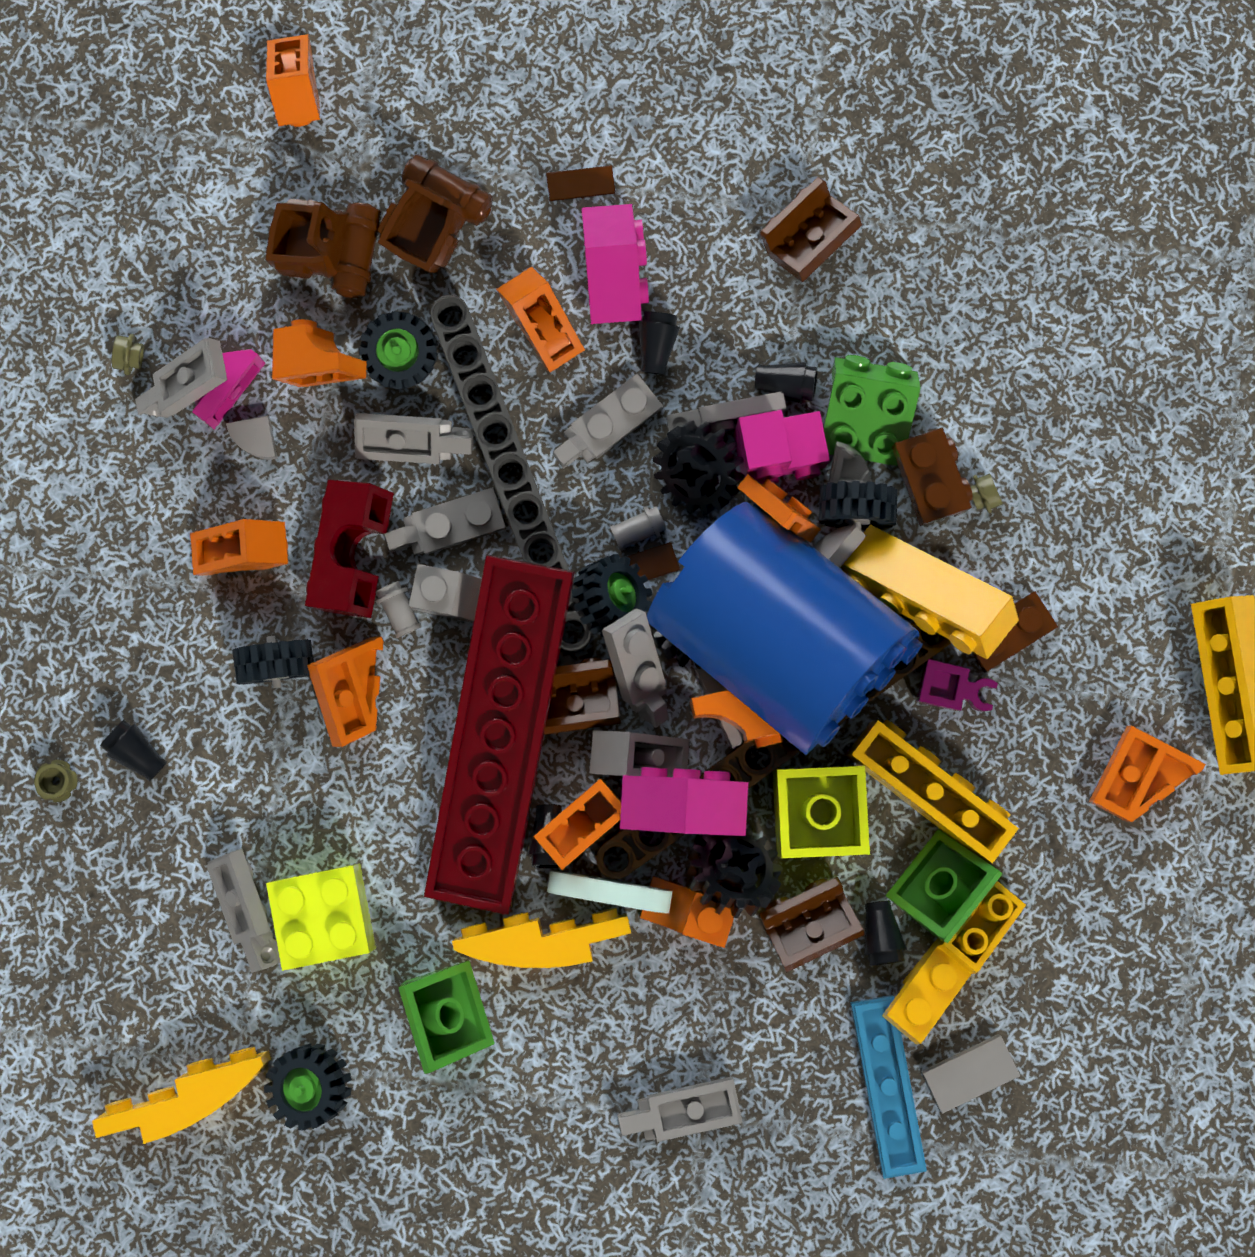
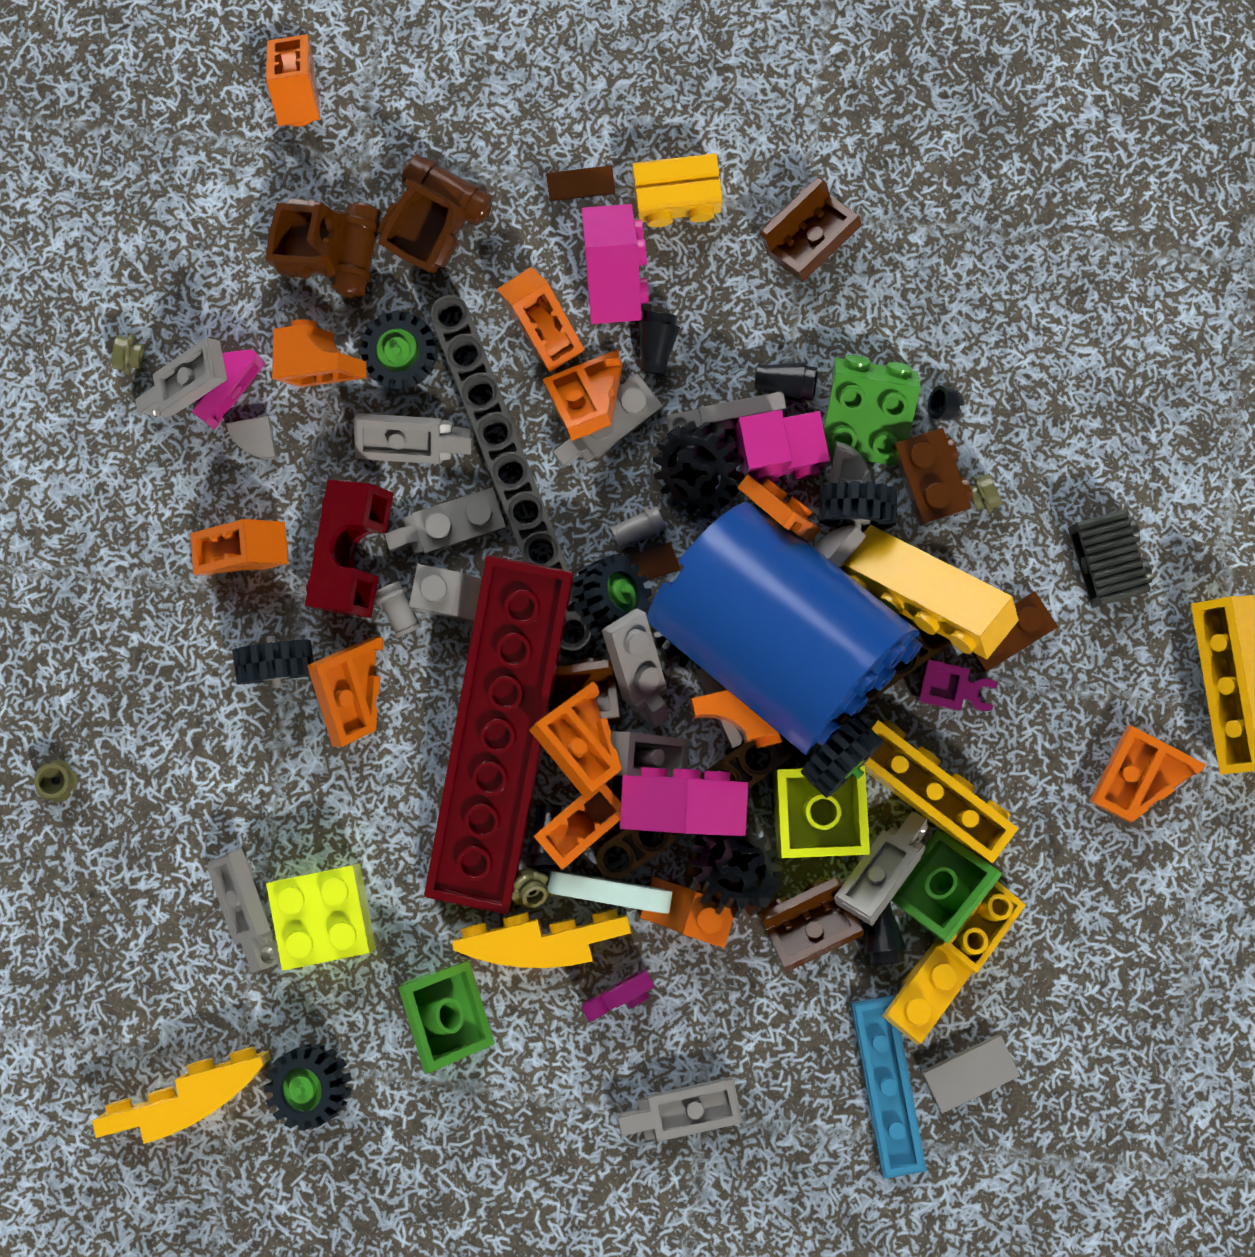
(133, 750): black cone -> none
(527, 881): none -> olive plate
(580, 741): none -> orange wing
(586, 394): none -> orange wing
(628, 991): none -> magenta plate
(677, 189): none -> yellow brick
(842, 757): none -> black wheel
(884, 870): none -> light grey hinge
(950, 403): none -> black hinge
(1110, 558): none -> pearl dark grey brick

